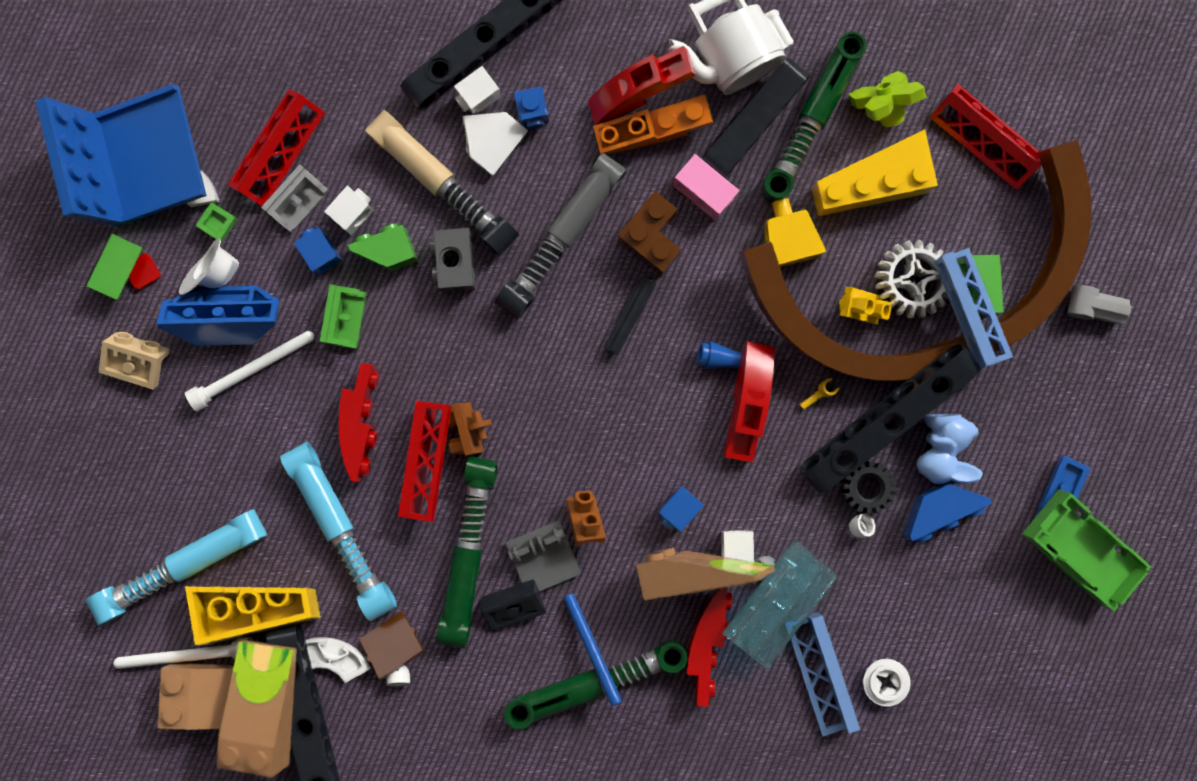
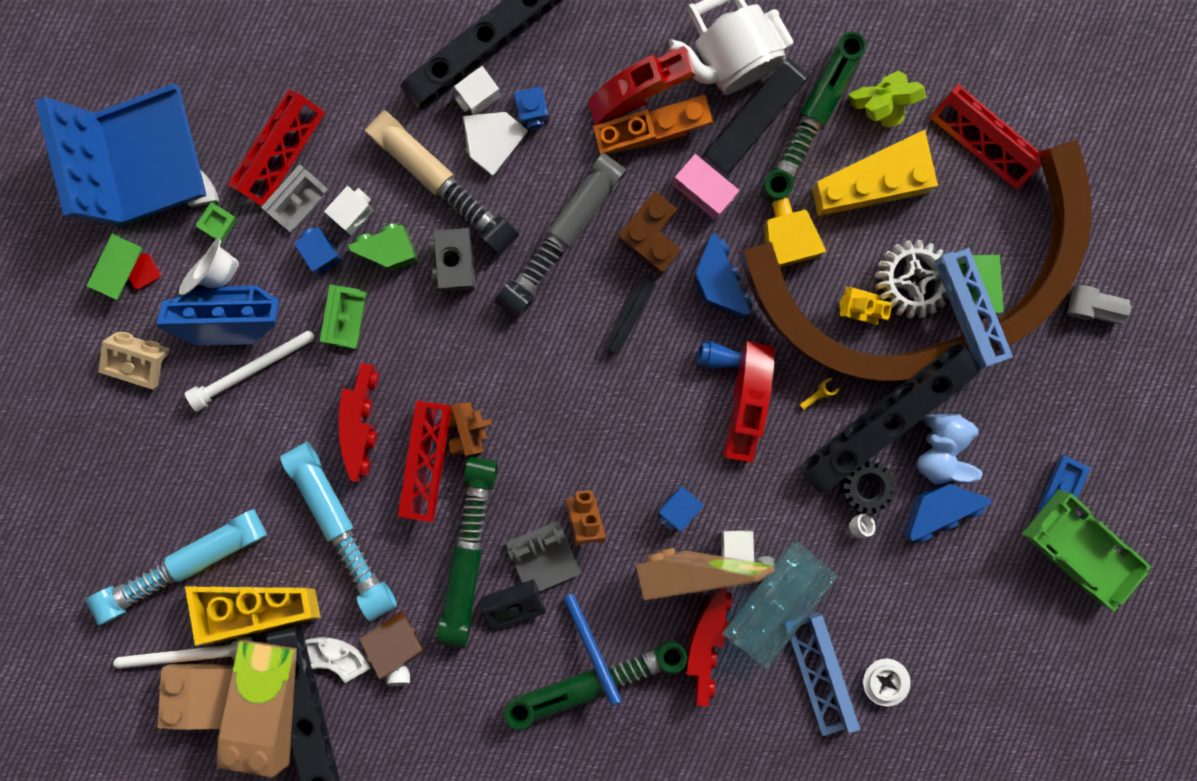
(720, 280): none -> blue slope

